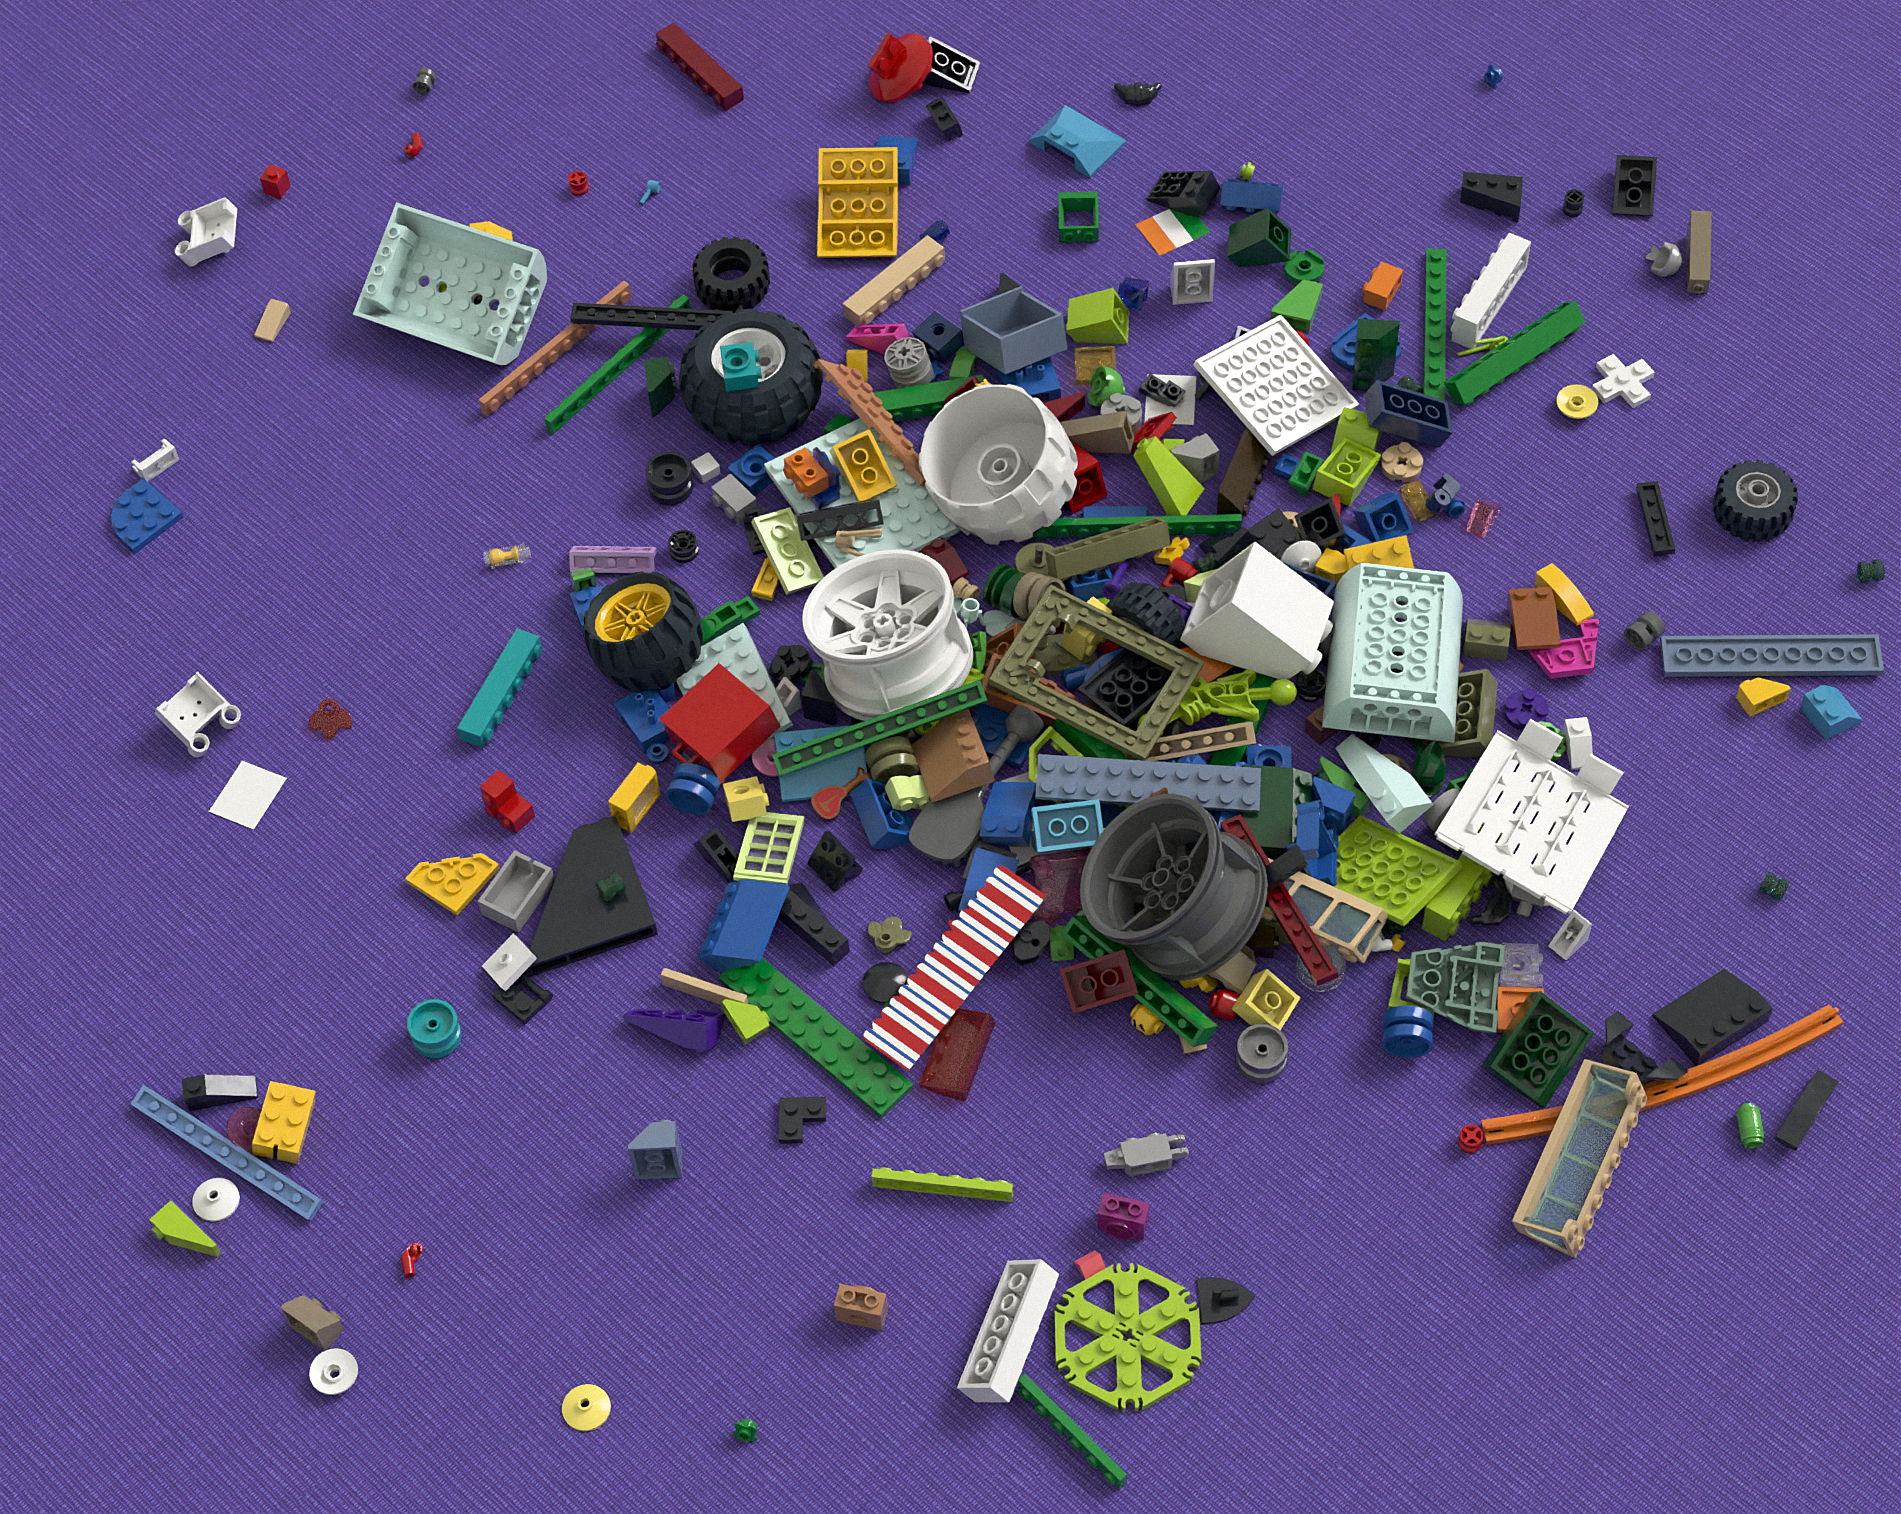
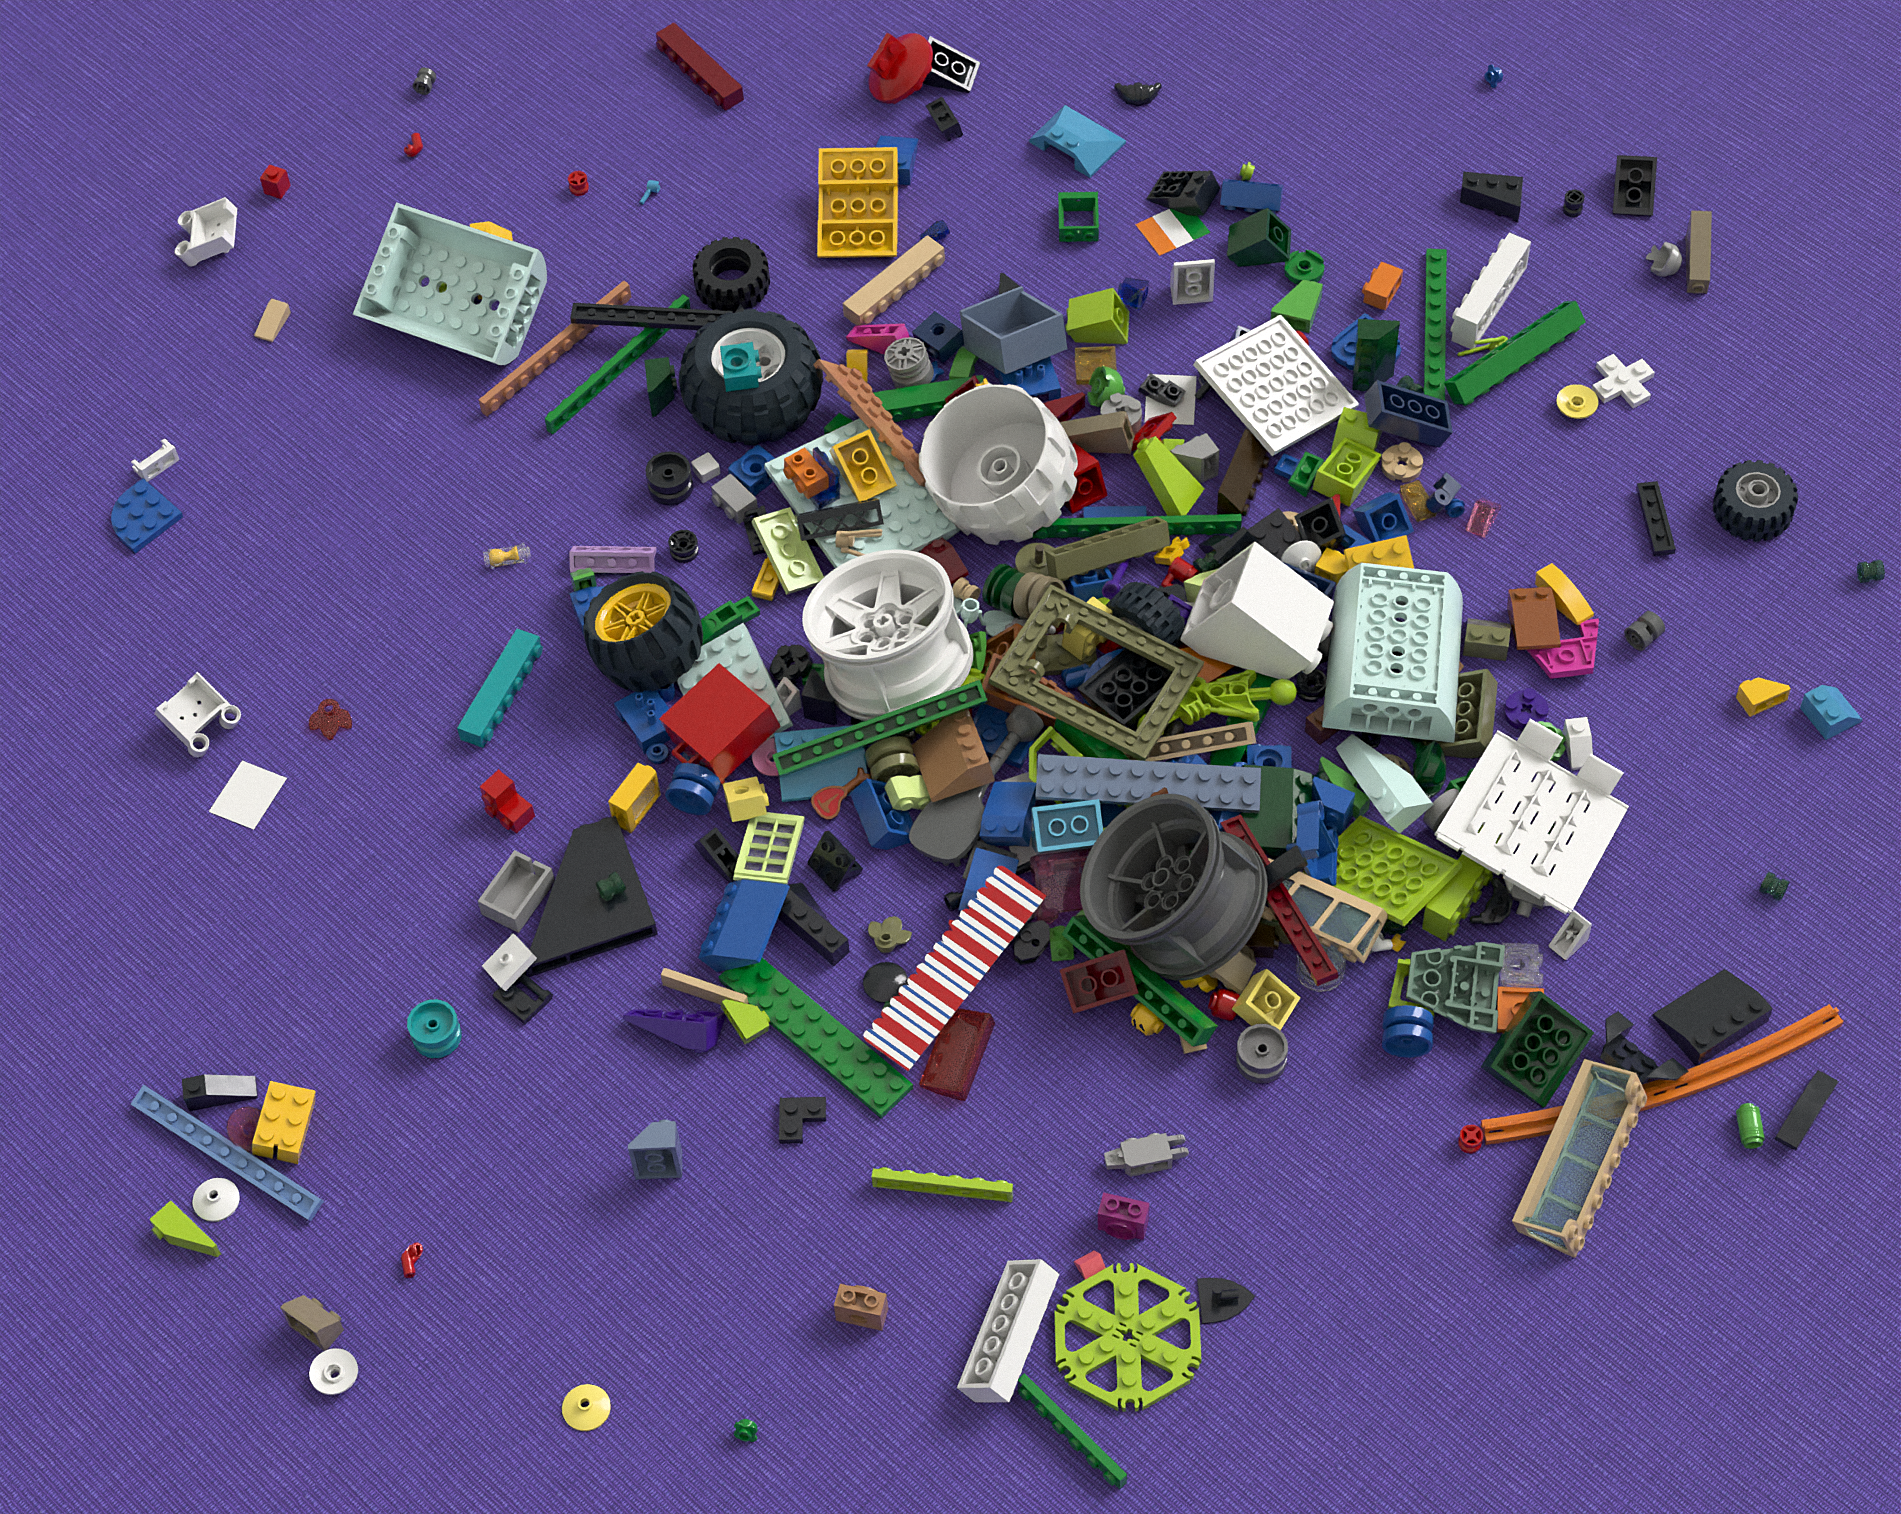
(453, 880): yellow plate -> none
(1771, 655): sand blue plate -> none

